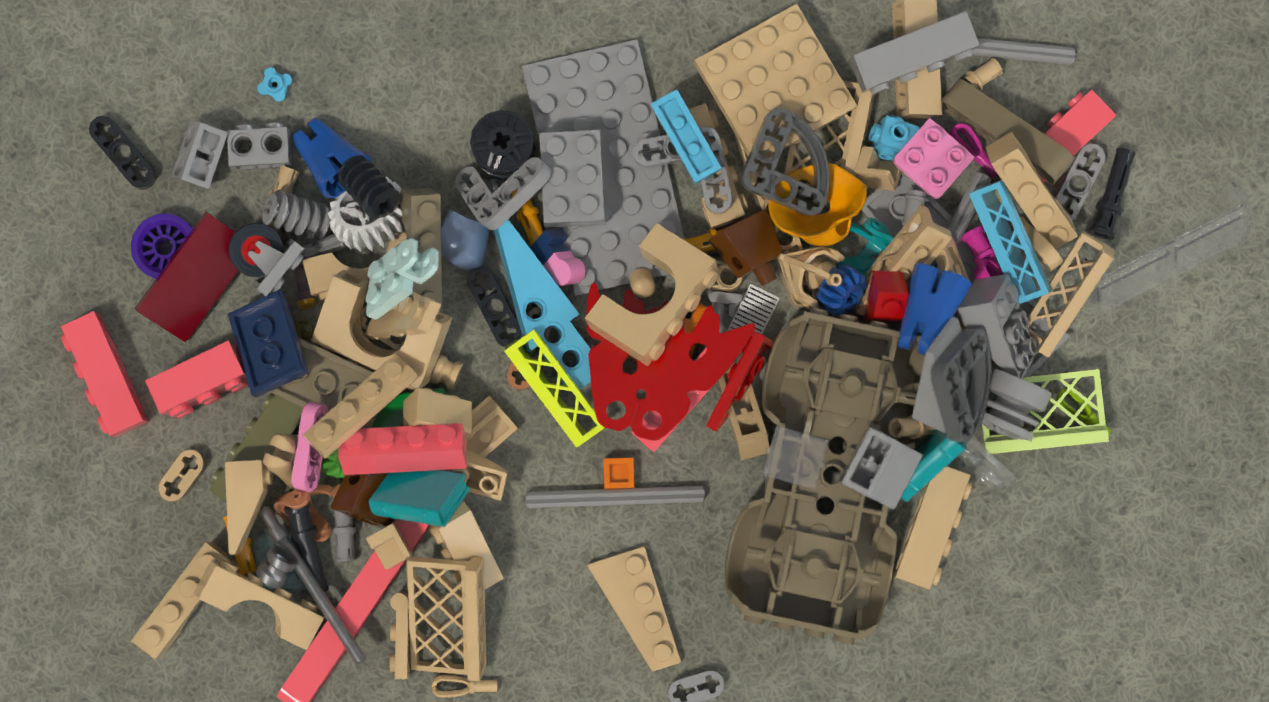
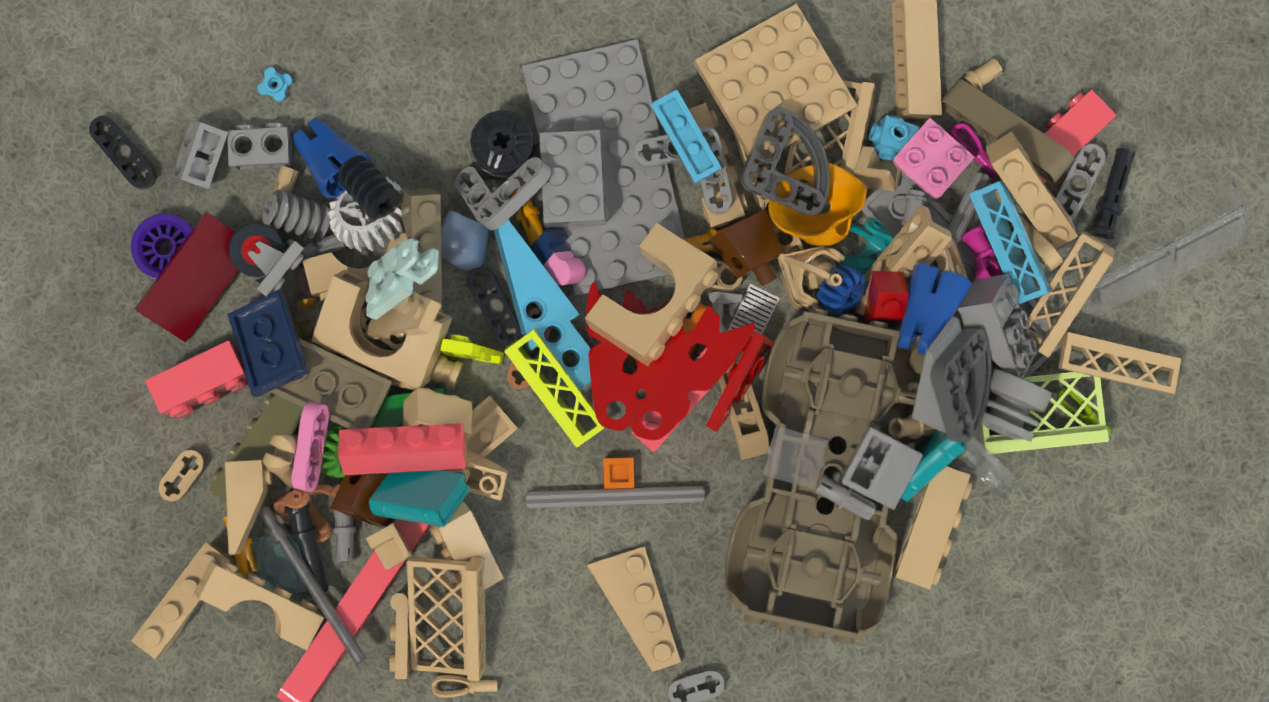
(104, 374): coral brick -> none
(278, 563): flat silver wheel -> none
(360, 406): tan plate -> none
(462, 347): none -> neon yellow wing
(642, 283): tan piece -> none
(845, 498): none -> light grey axle
(915, 52): light grey wedge -> none
(1025, 51): light grey axle -> none
(1119, 353): none -> tan fence

